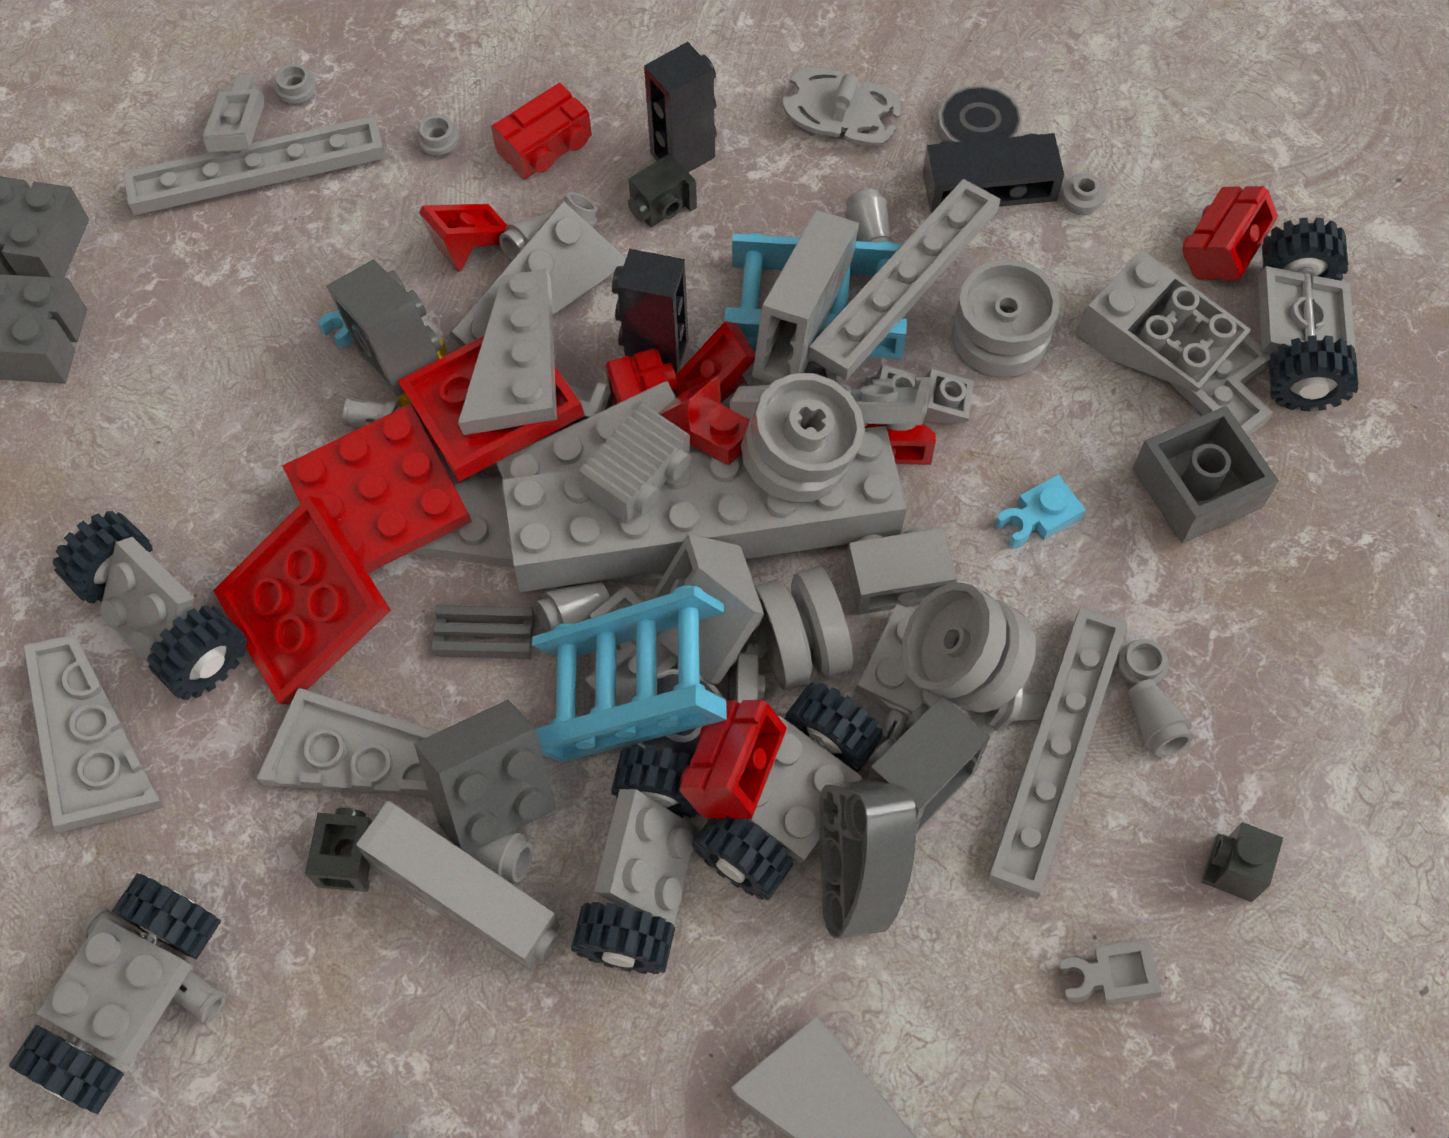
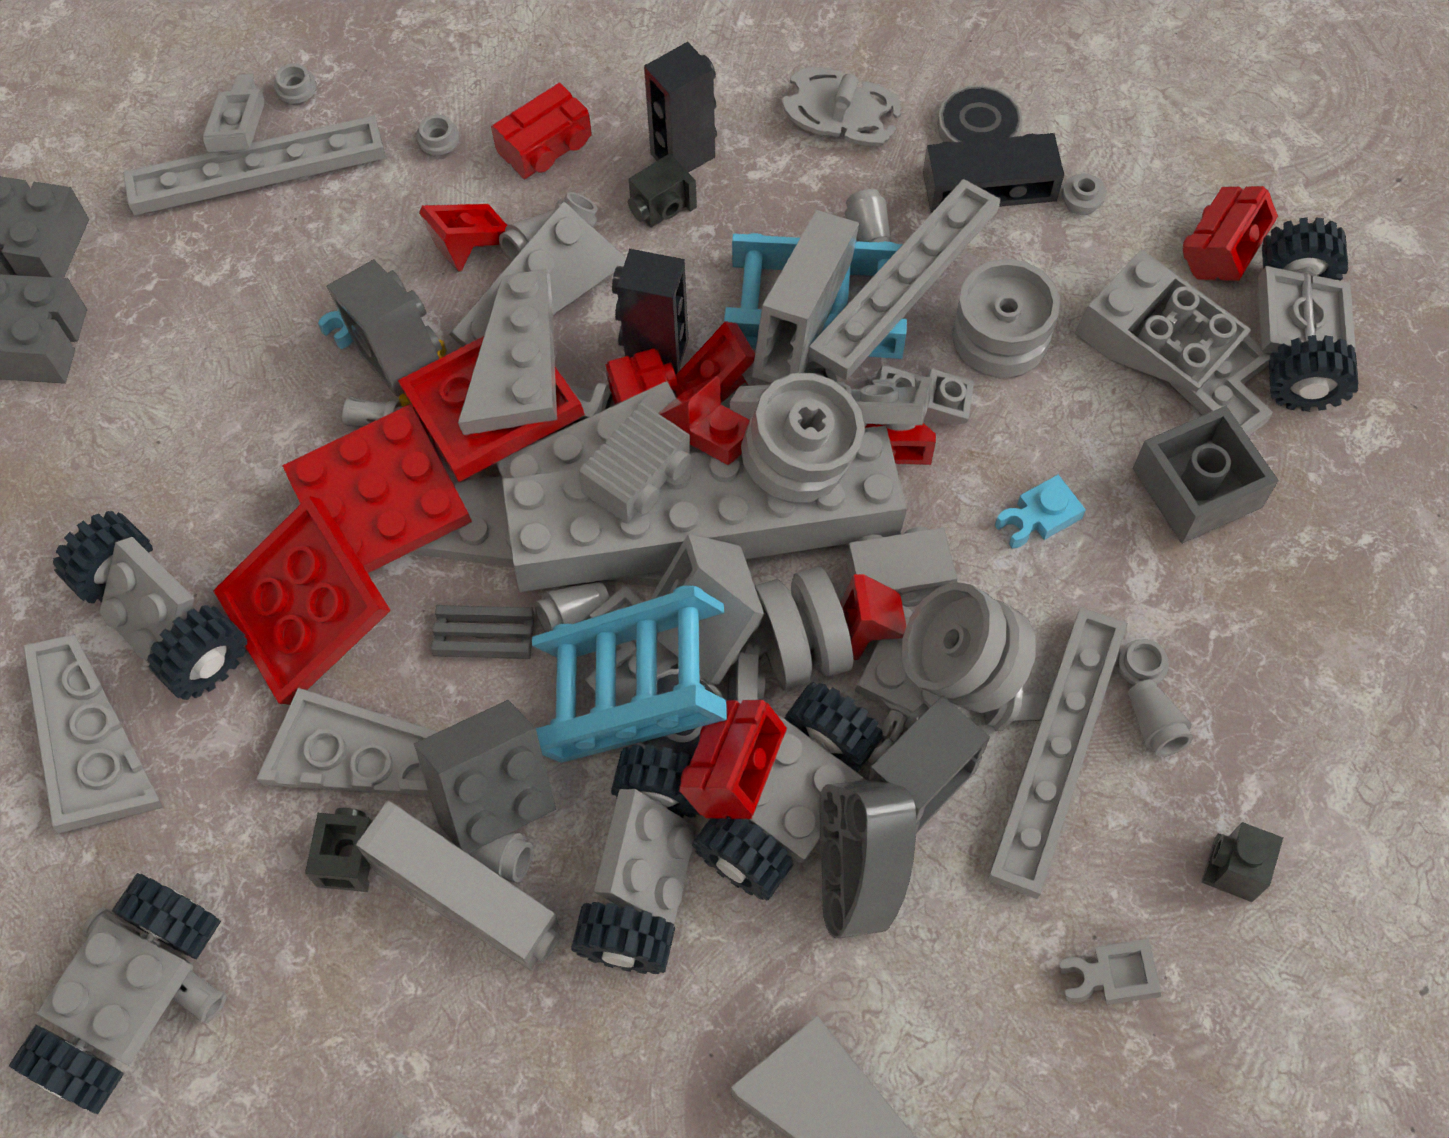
(871, 612): none -> red slope

